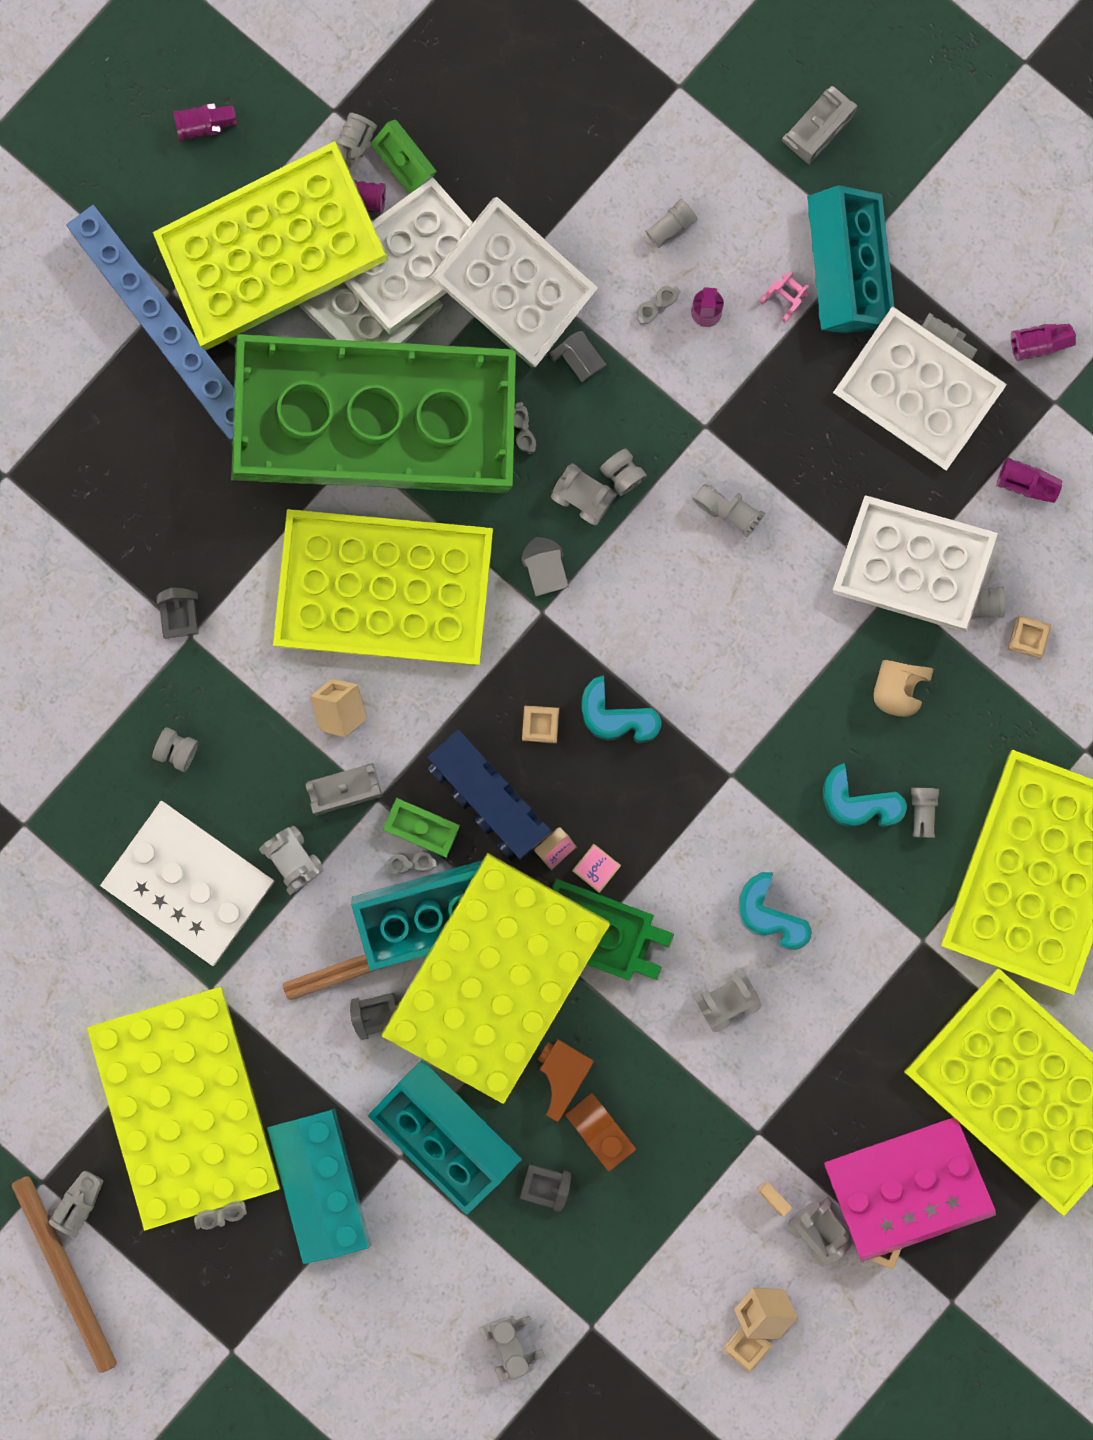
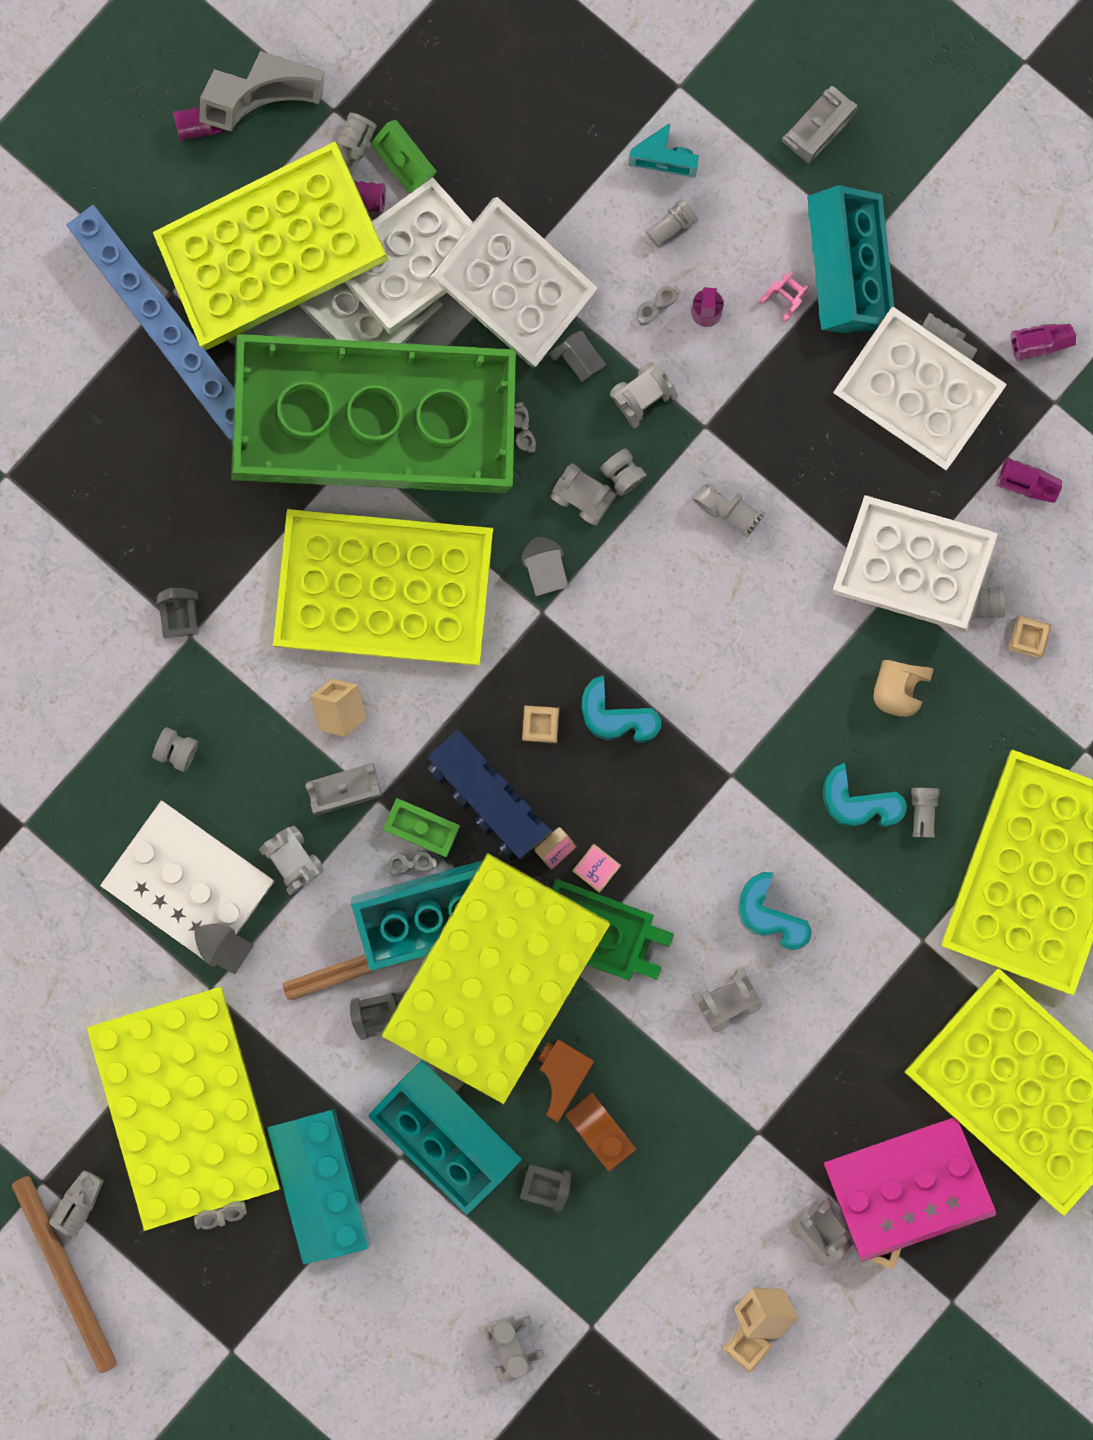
(222, 946): none -> dark grey tile
(270, 80): none -> light grey arch
(642, 392): none -> light grey piece
(654, 156): none -> teal slope
(774, 1198): tan tile -> none

